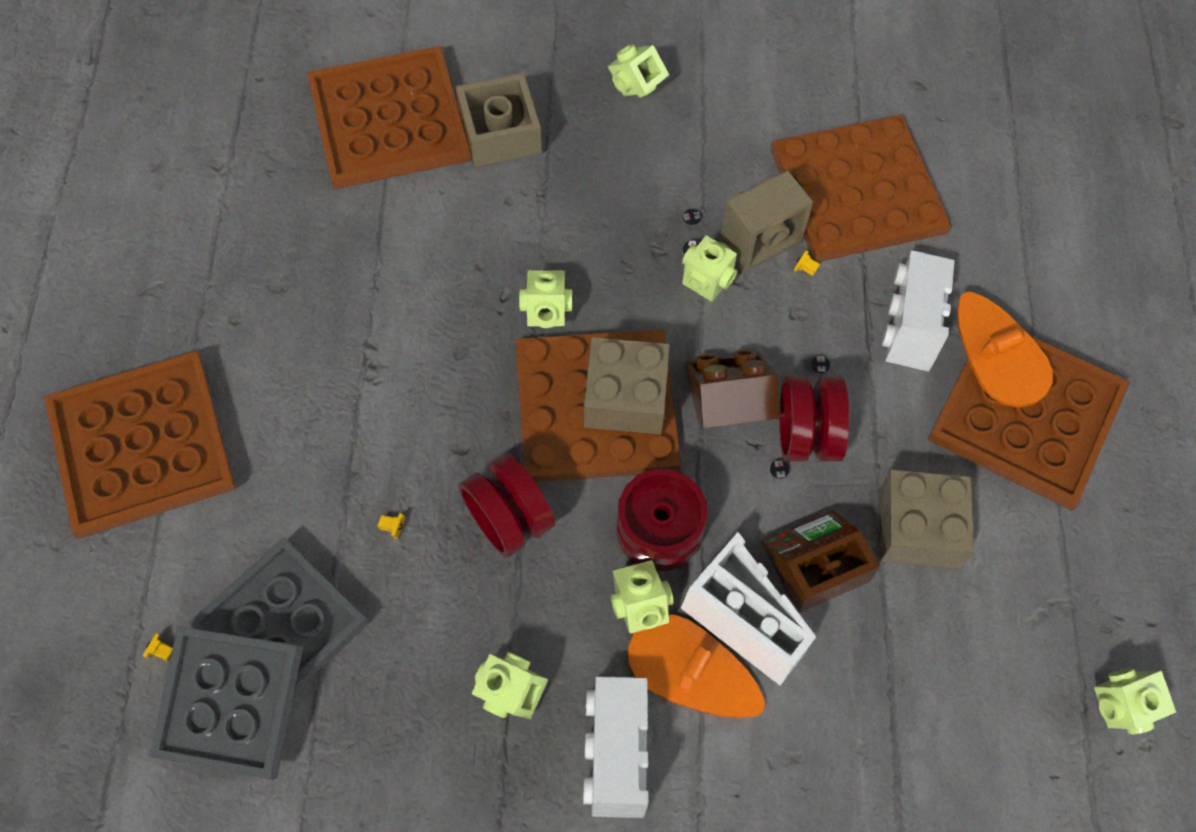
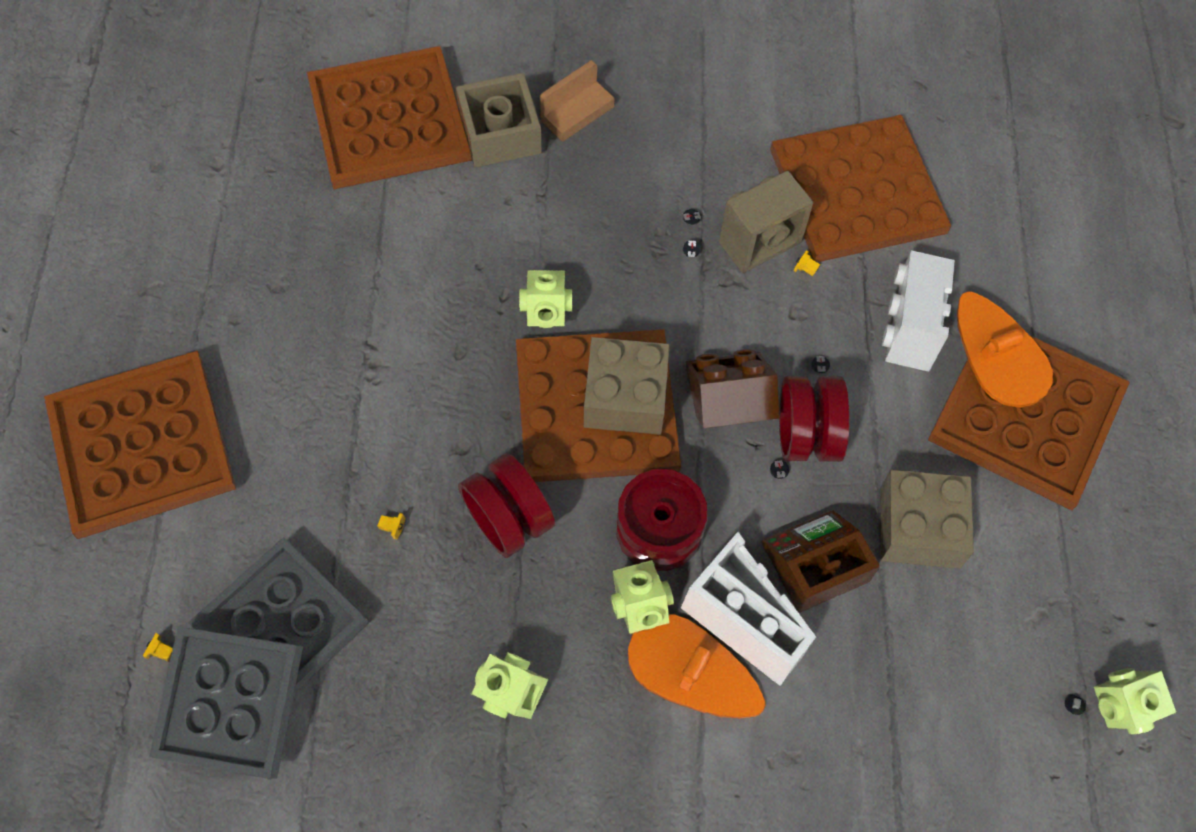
(574, 102): none -> medium nougat panel
(617, 747): white wedge -> none
(637, 70): yellowish green brick -> none
(709, 268): yellowish green brick -> none
(1075, 705): none -> black piece

